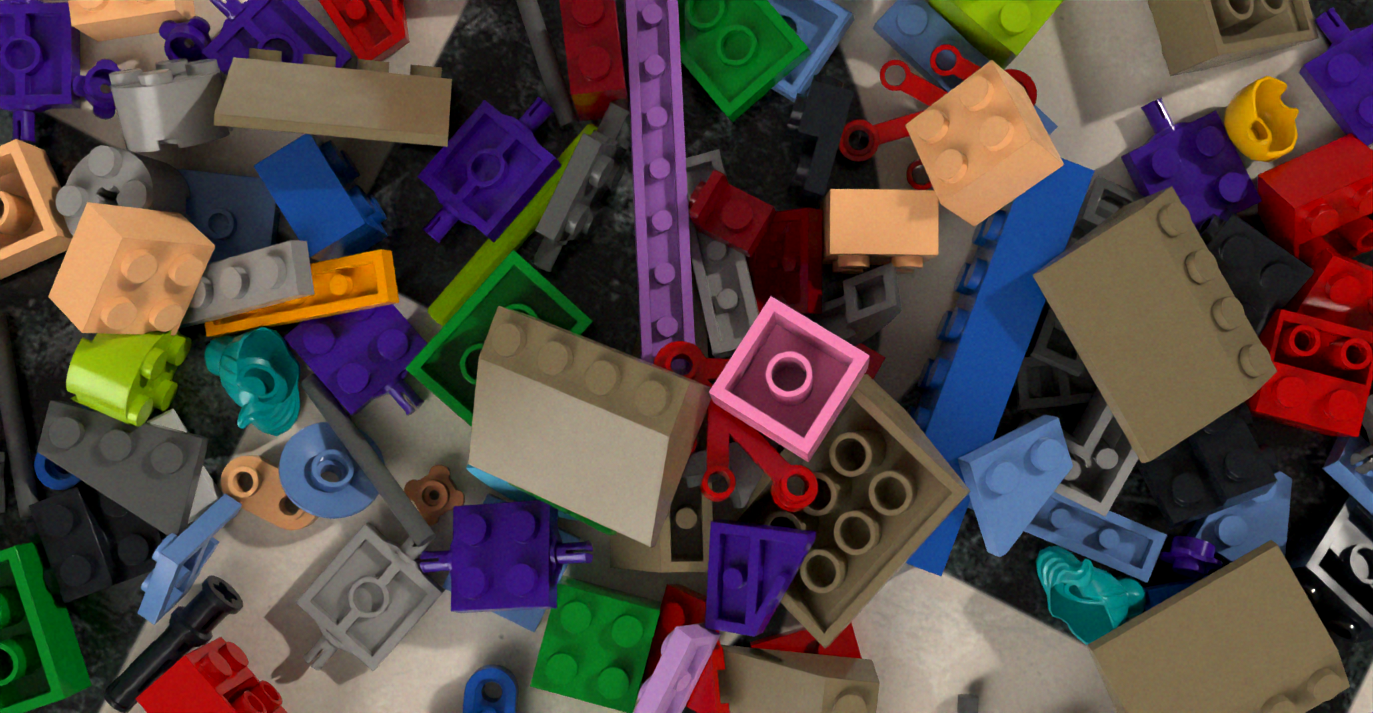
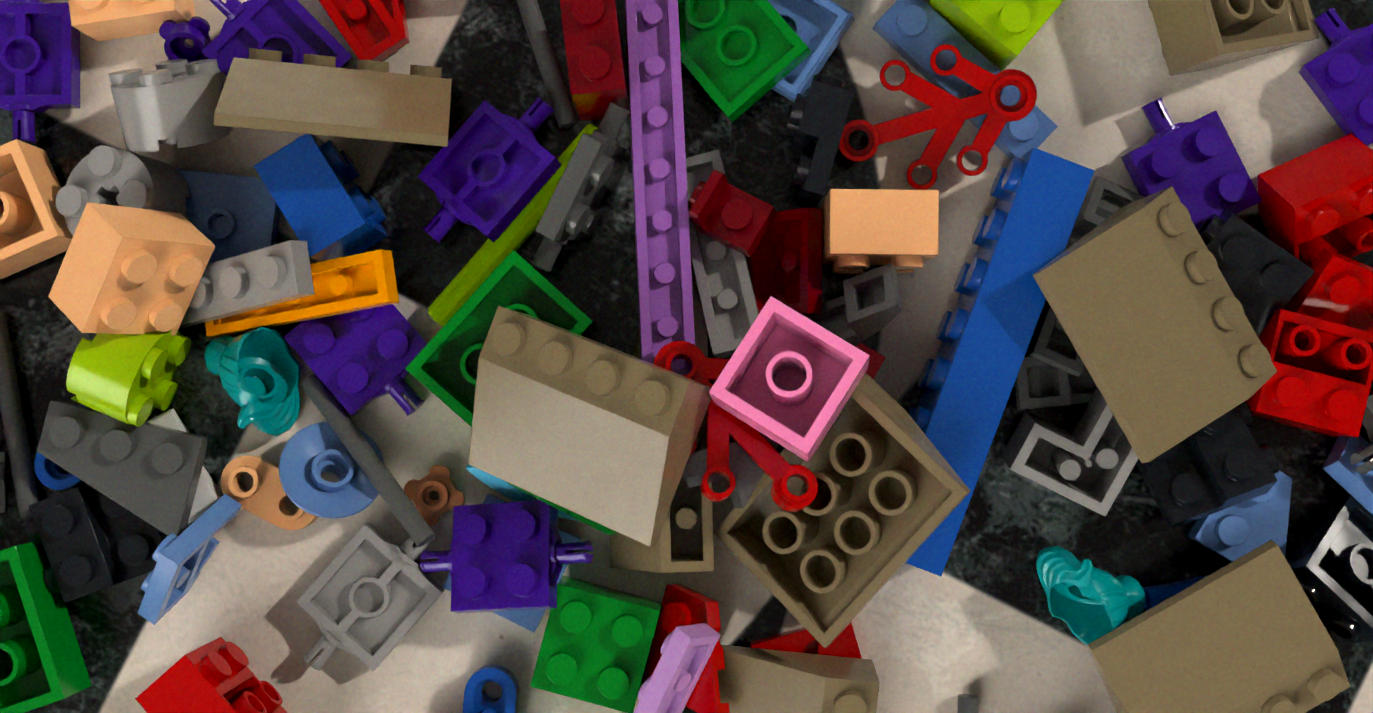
(89, 88): dark purple plate -> none
(188, 628): black pin -> none
(750, 573): dark purple wing -> none
(983, 144): light nougat brick -> none
(1015, 479): medium blue wing -> none
(1107, 539): medium blue plate -> none
(1191, 557): dark purple plate -> none
(1260, 121): yellow hair -> none

